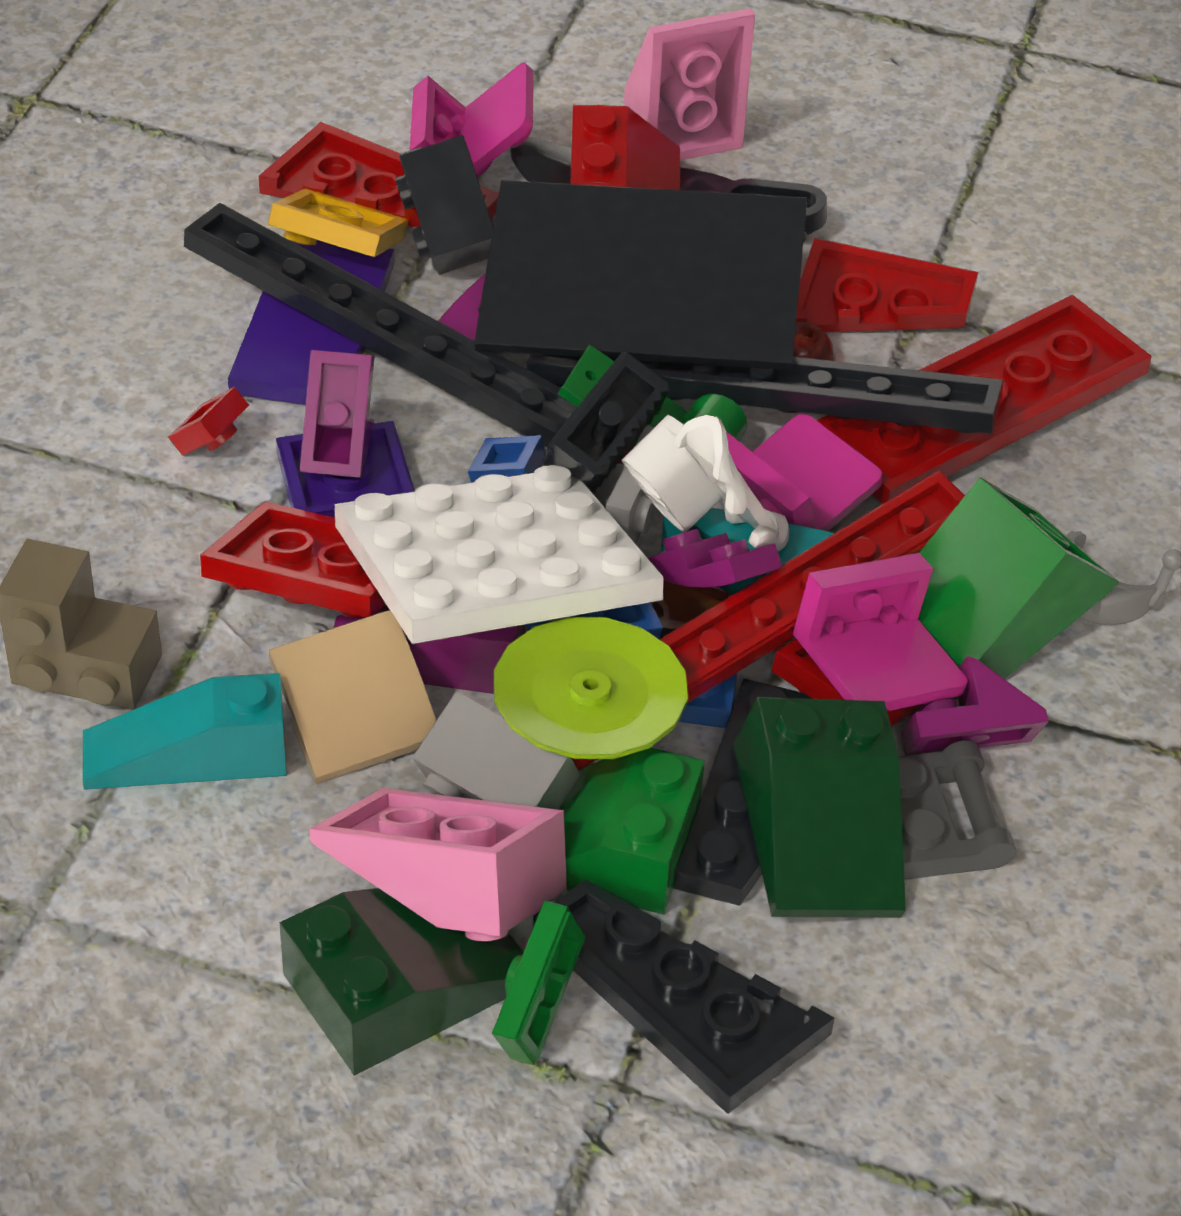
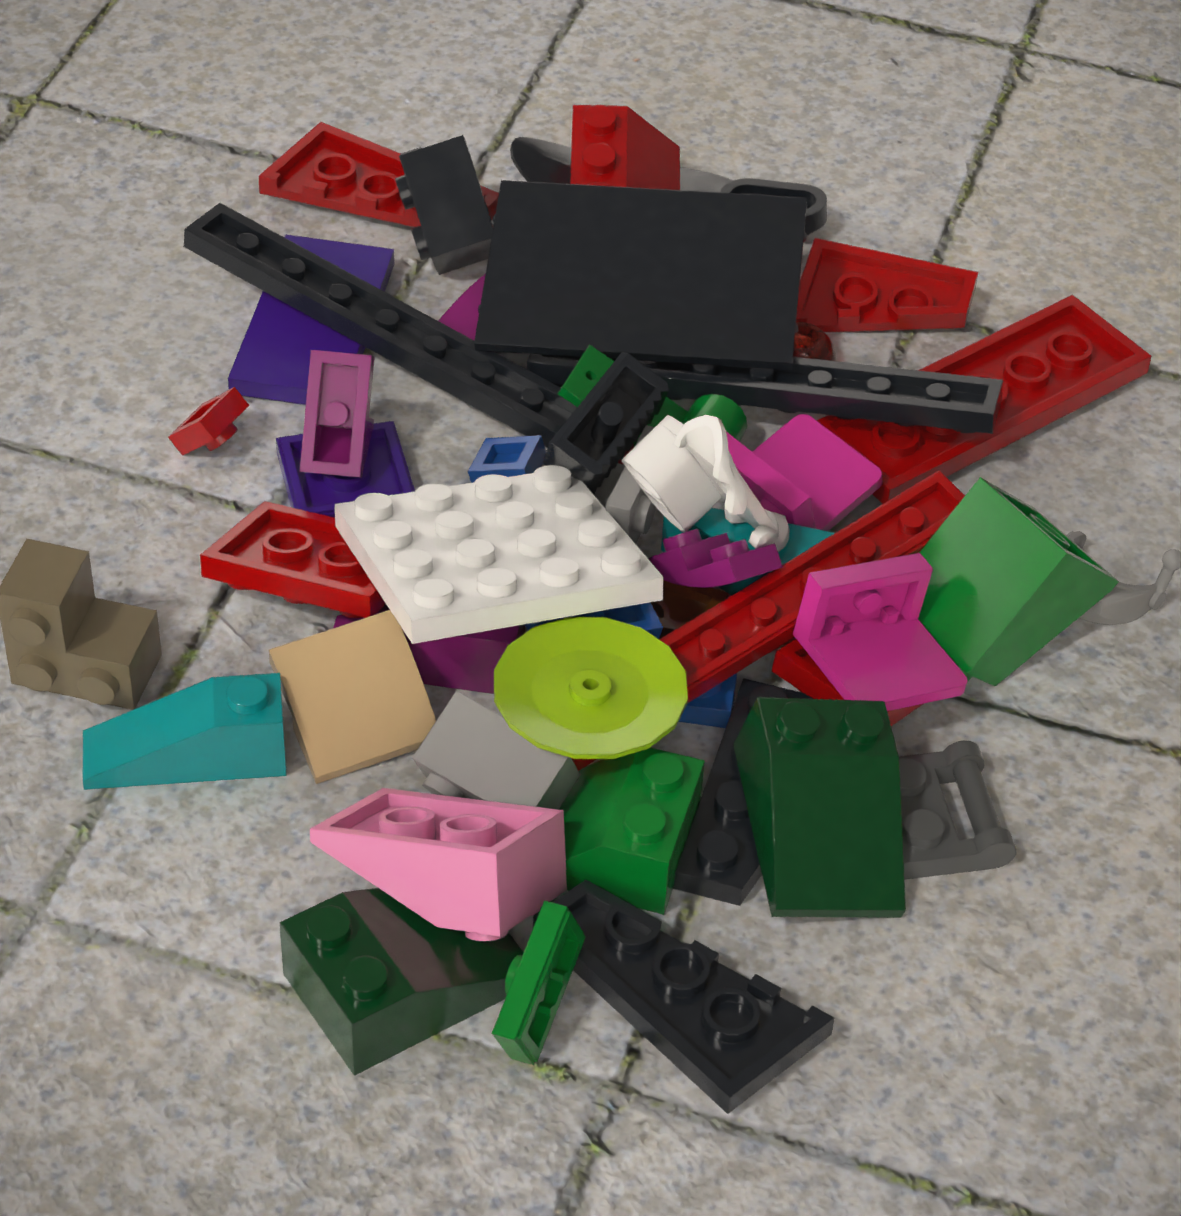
(321, 217): yellow plate -> none
(490, 123): dark pink bracket -> none
(695, 81): bright pink slope -> none
(989, 714): magenta slope -> none

